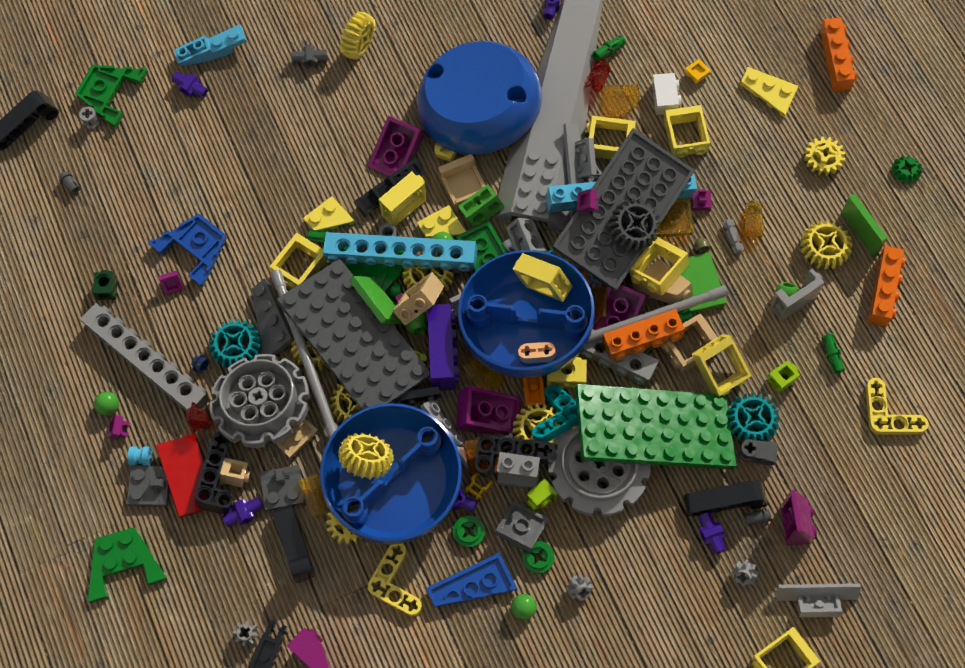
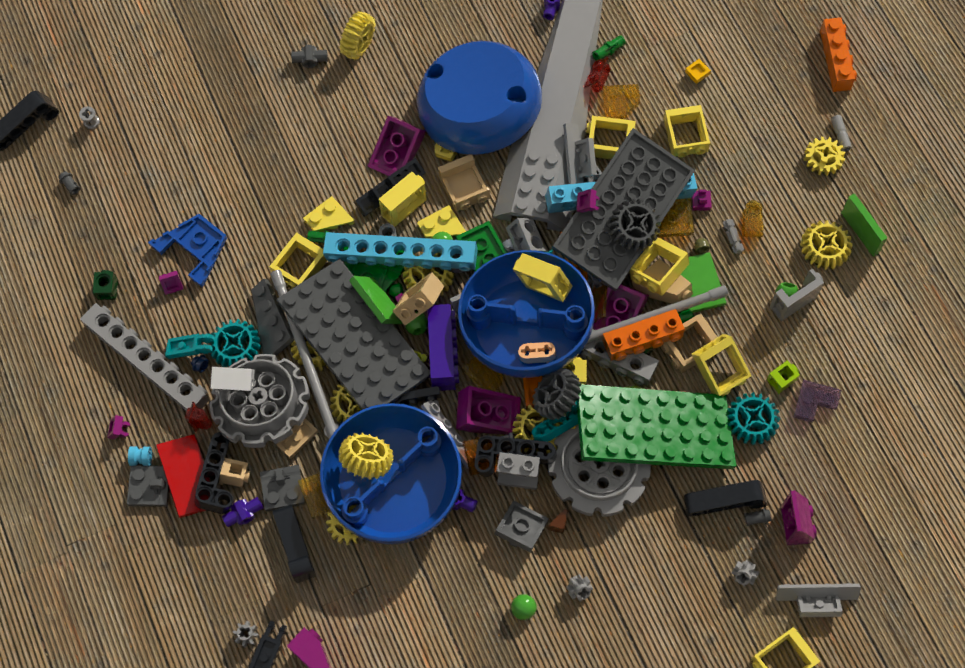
(102, 85): green wing -> none
(106, 403): bright green piece -> none
(118, 554): green wing -> none
(188, 345): none -> teal hinge
(189, 85): dark purple axle -> none
(211, 48): medium azure slope -> none
(232, 378): none -> white hinge
(385, 580): light yellow beam -> none
(468, 522): green gear -> none
(475, 582): blue wing -> none
(481, 206): bright green brick -> none
(482, 489): yellow piece -> none
(540, 566): green gear -> none
(541, 495): lime brick -> none
(556, 394): none -> dark grey gear
(559, 522): none -> reddish brown slope
(665, 92): white brick -> none
(712, 533): dark purple axle -> none
(761, 452): dark grey piece -> none
(771, 89): light yellow wing -> none
(815, 394): none -> clear purple plate
(833, 353): green pin -> none
(840, 130): none -> light grey piece
(883, 417): light yellow beam -> none
(885, 286): orange brick -> none
(903, 175): green gear -> none

